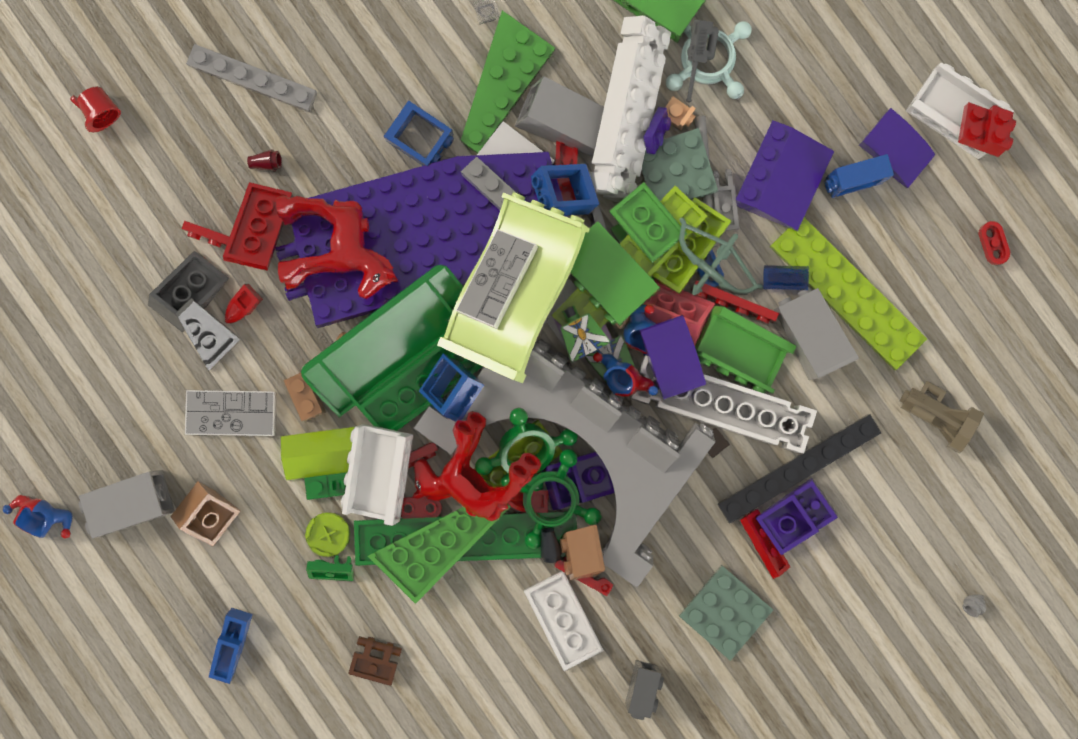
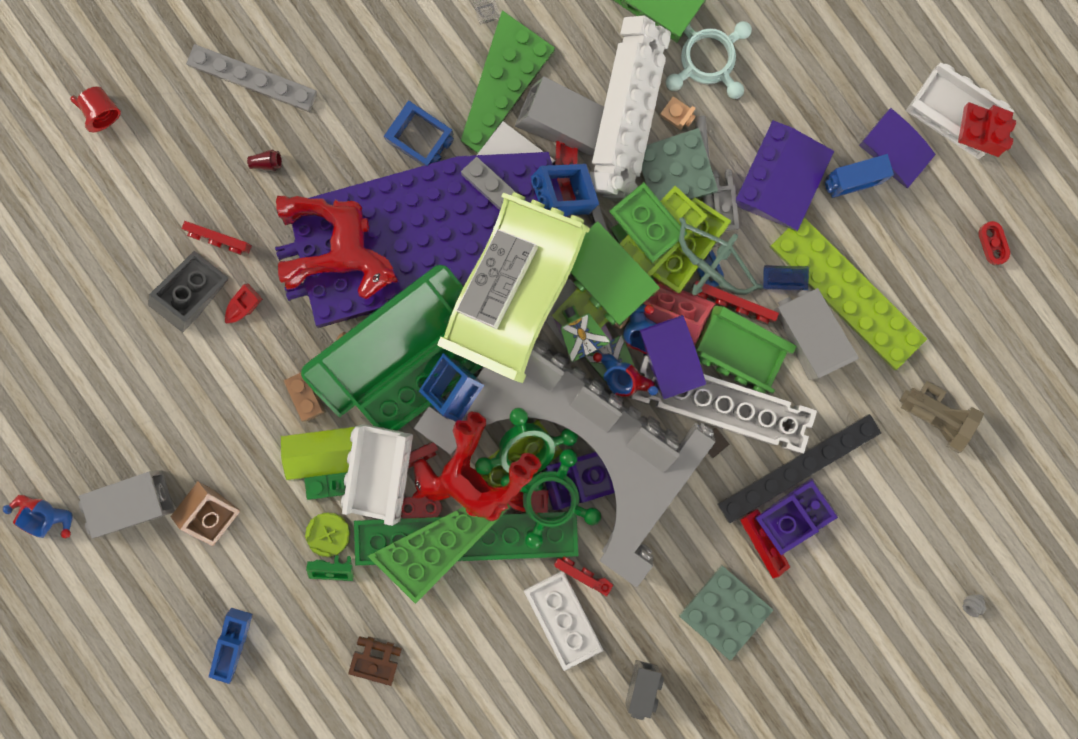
(206, 332): wing -> none
(230, 413): light grey tile -> none
(255, 228): red plate -> none
(550, 546): black cone -> none
(582, 553): medium nougat slope -> none
(655, 133): dark purple plate -> none
(696, 50): dark grey piece -> none

